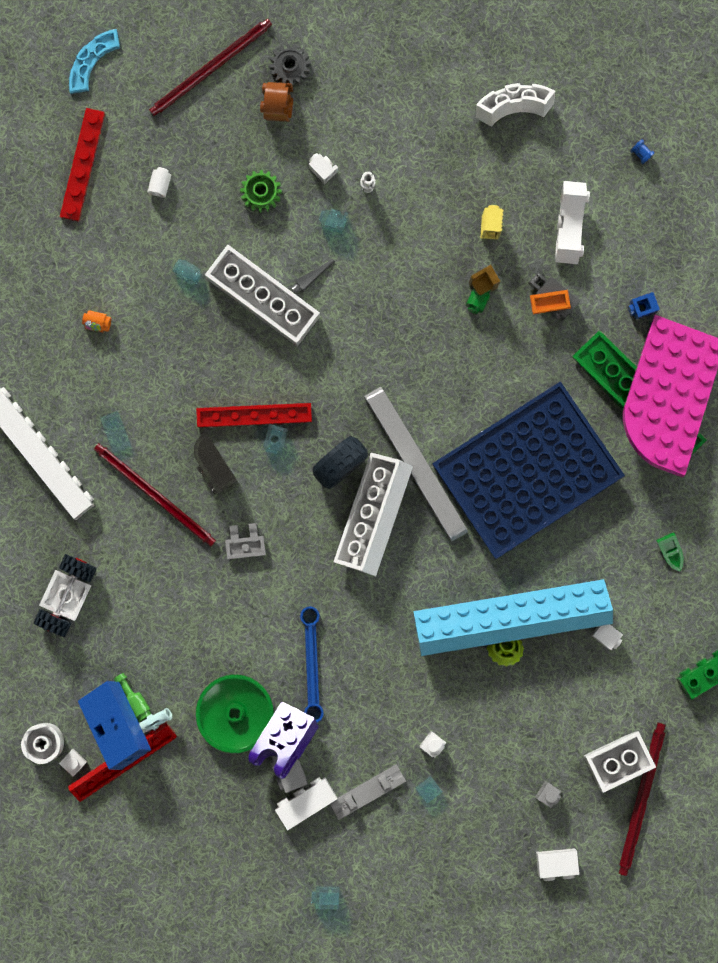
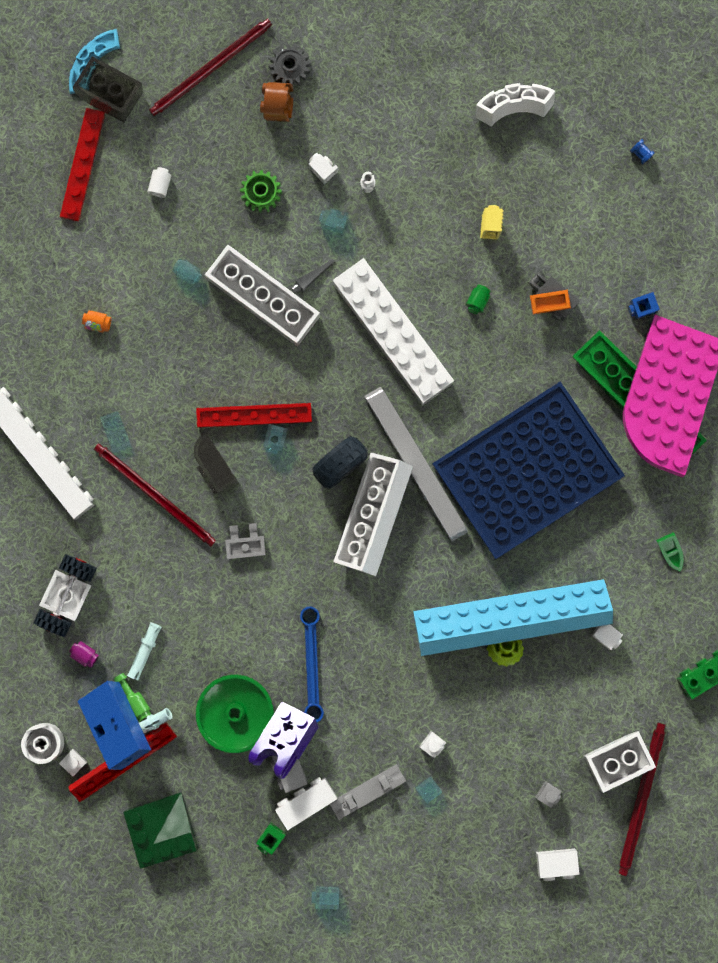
(83, 654): none -> magenta brick
(108, 89): none -> clear smoke brick
(148, 643): none -> light aqua pin
(160, 830): none -> dark green slope
(278, 835): none -> green brick
(393, 331): none -> white brick
(484, 280): pearl gold panel -> none
(570, 221): white brick -> none

